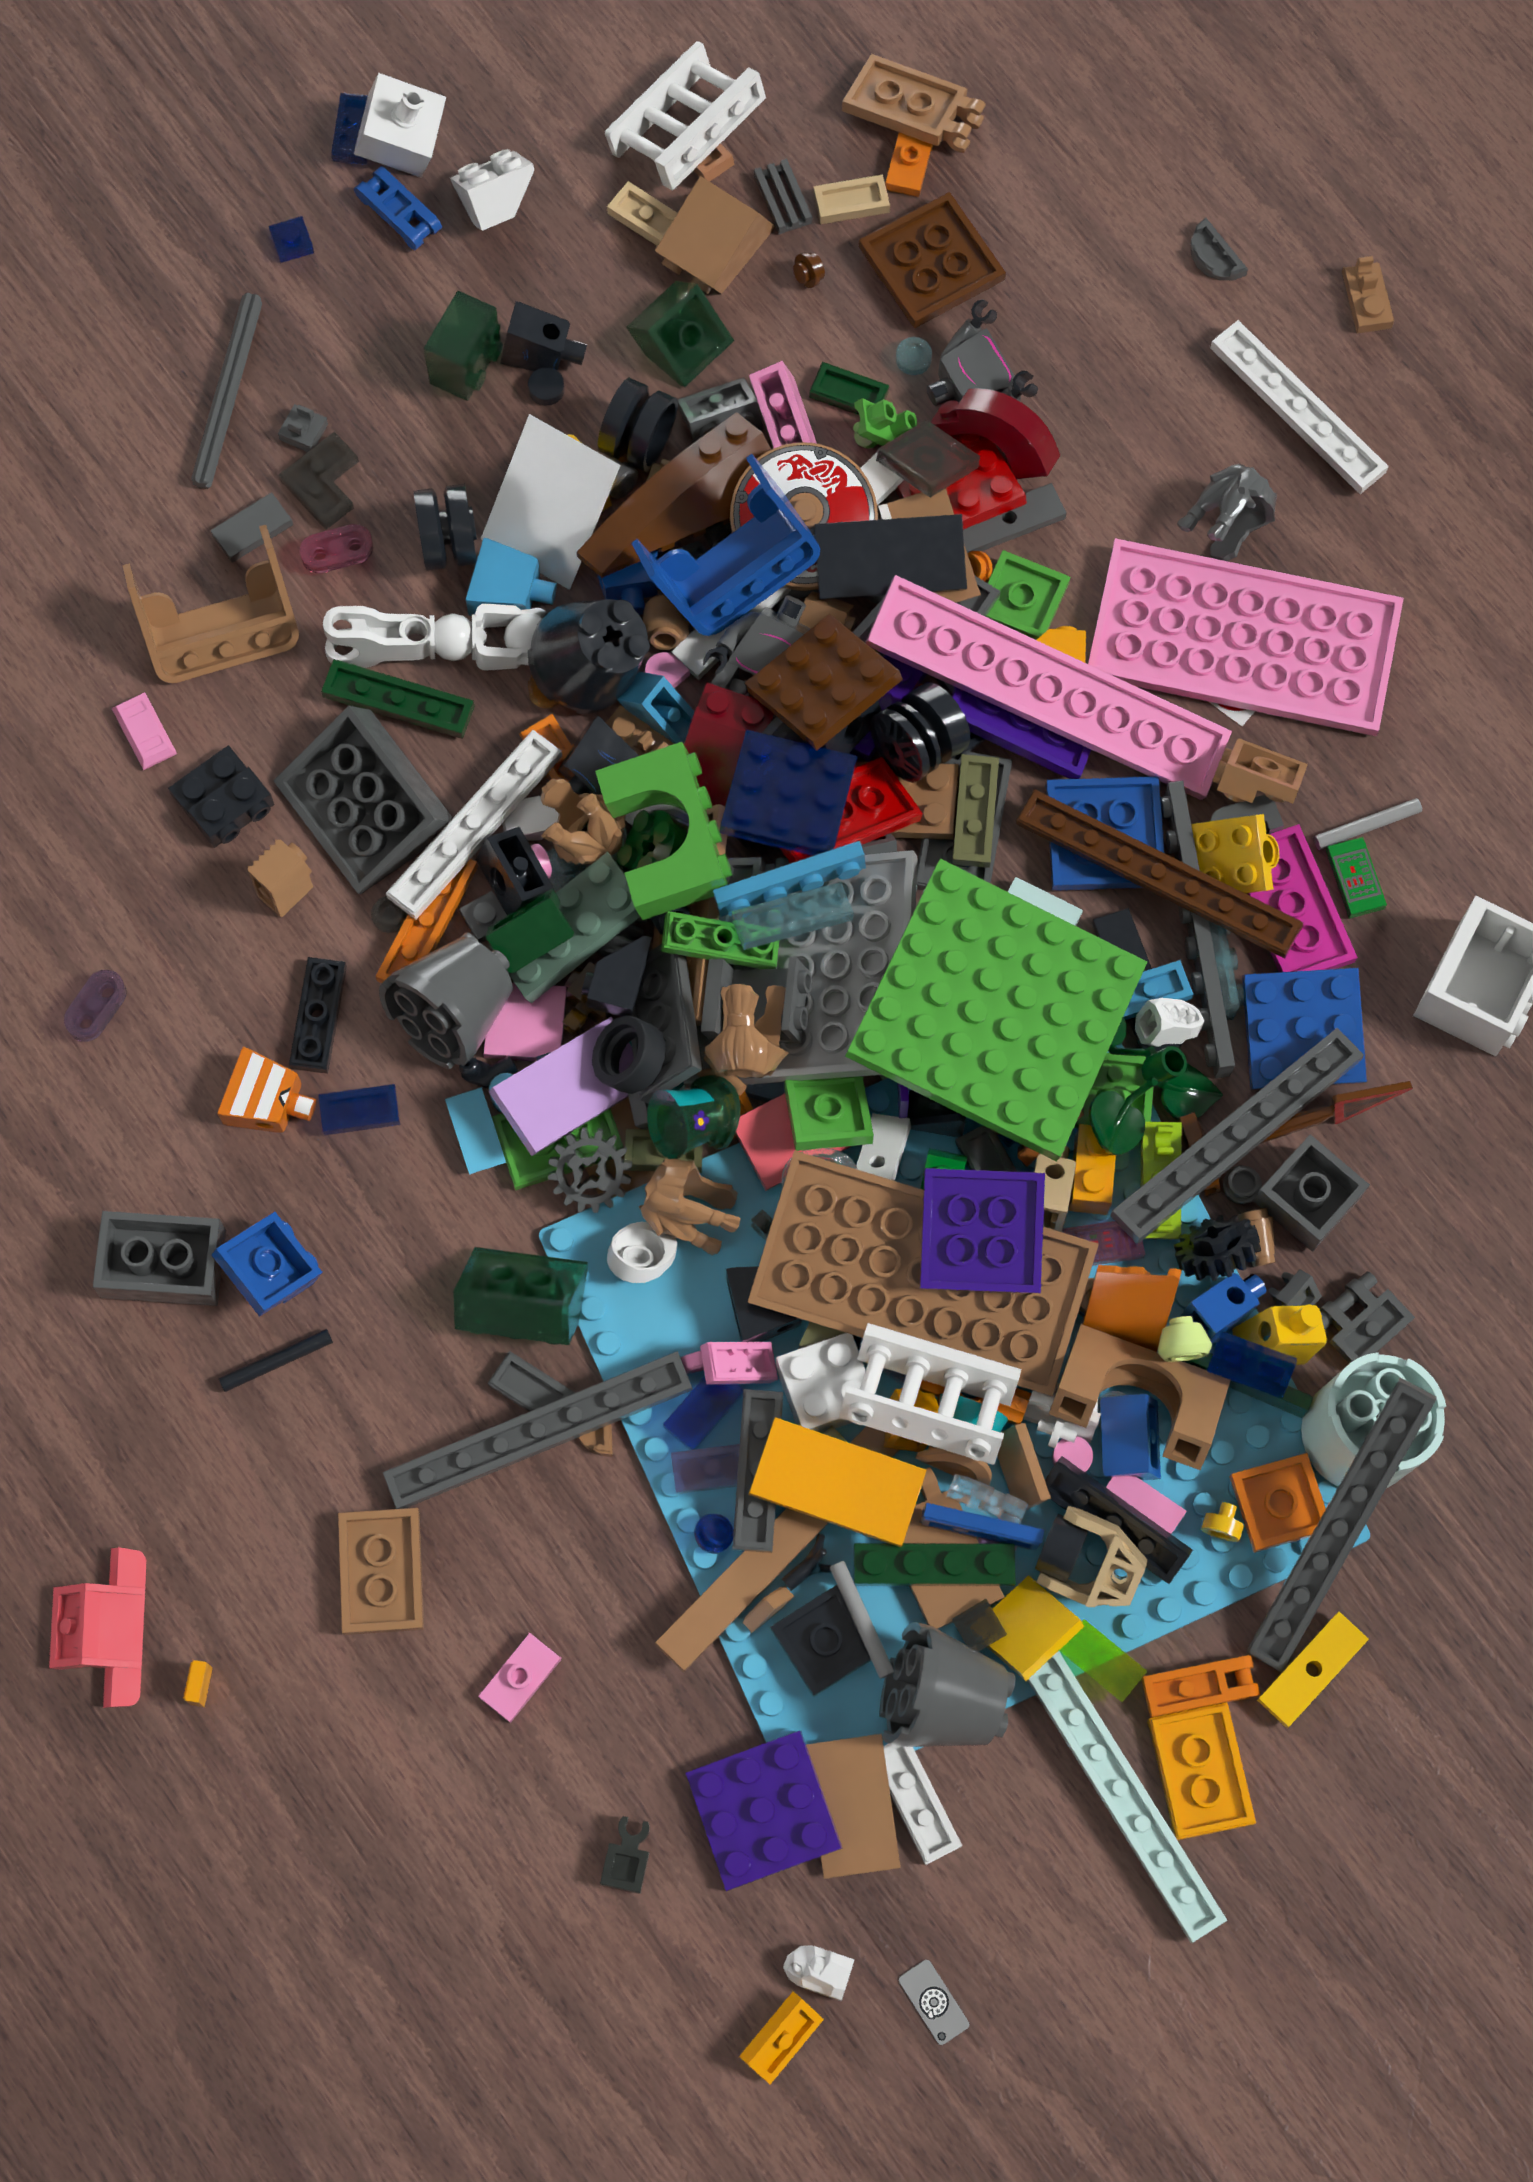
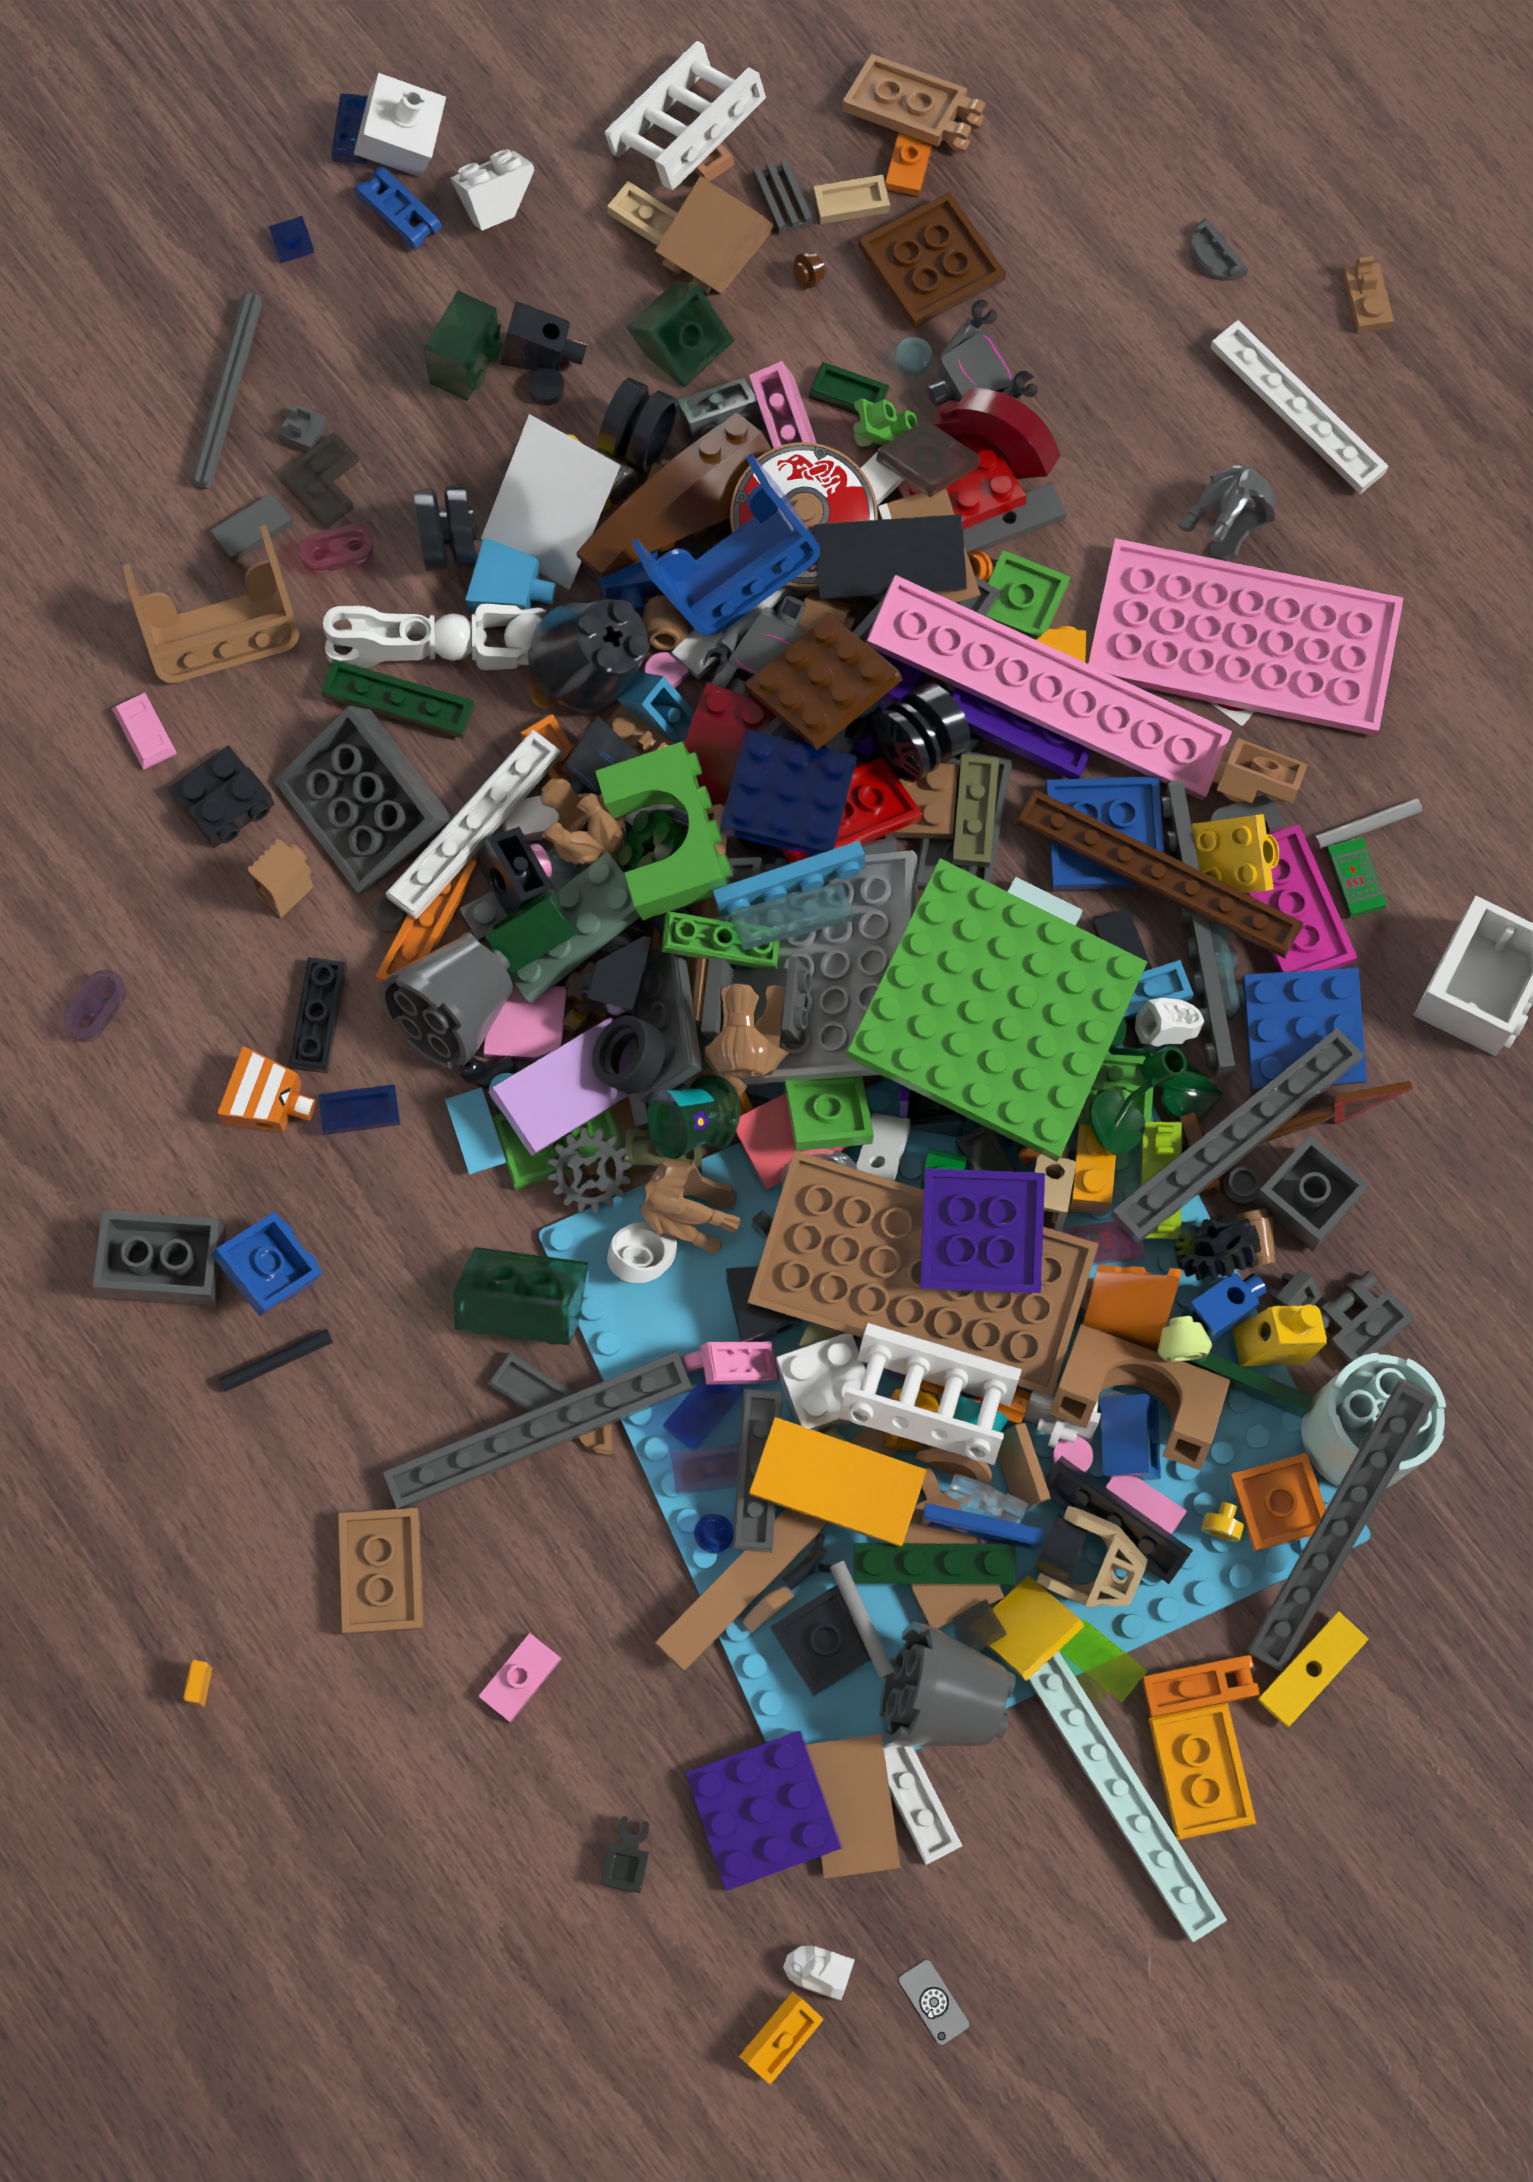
(104, 1627): coral plate -> none
(1251, 1364): clear blue plate -> none

